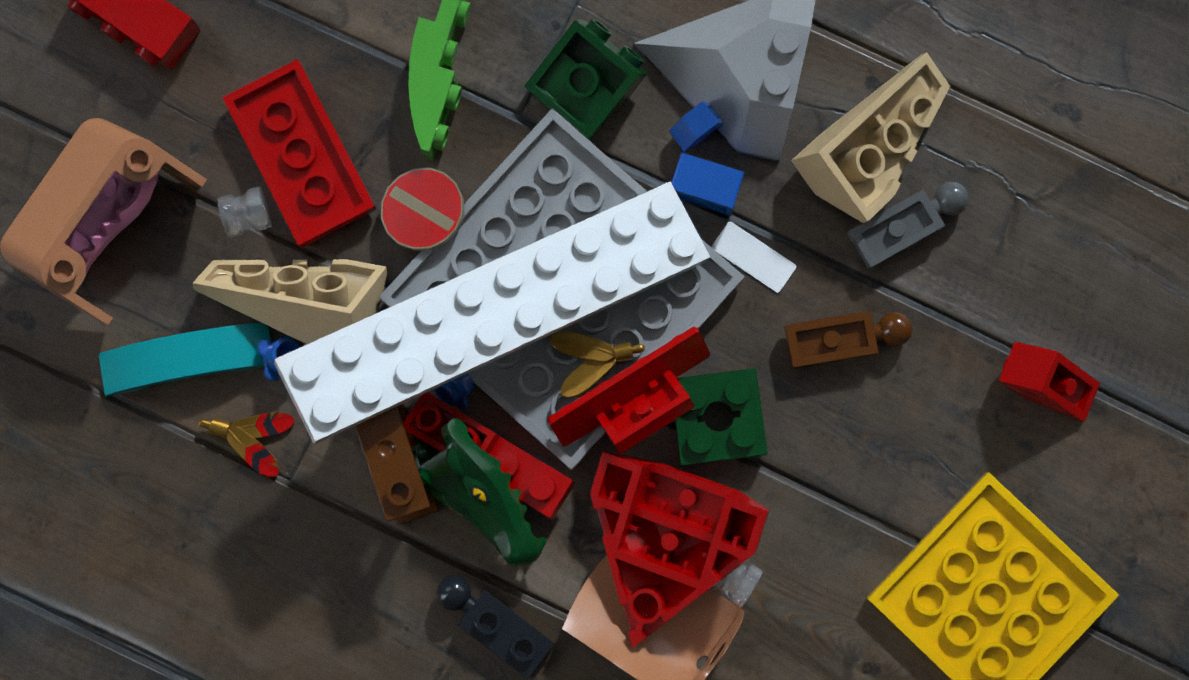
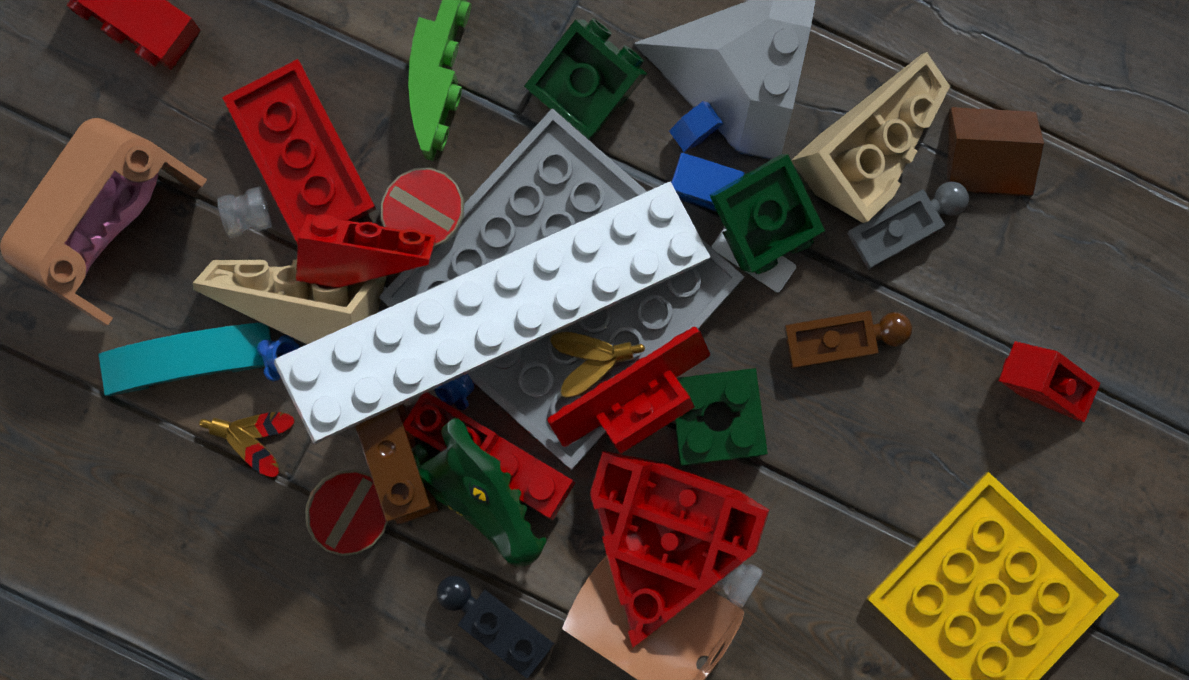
(345, 513): none -> red piece
(352, 252): none -> red slope
(767, 215): none -> dark green plate
(994, 150): none -> reddish brown slope

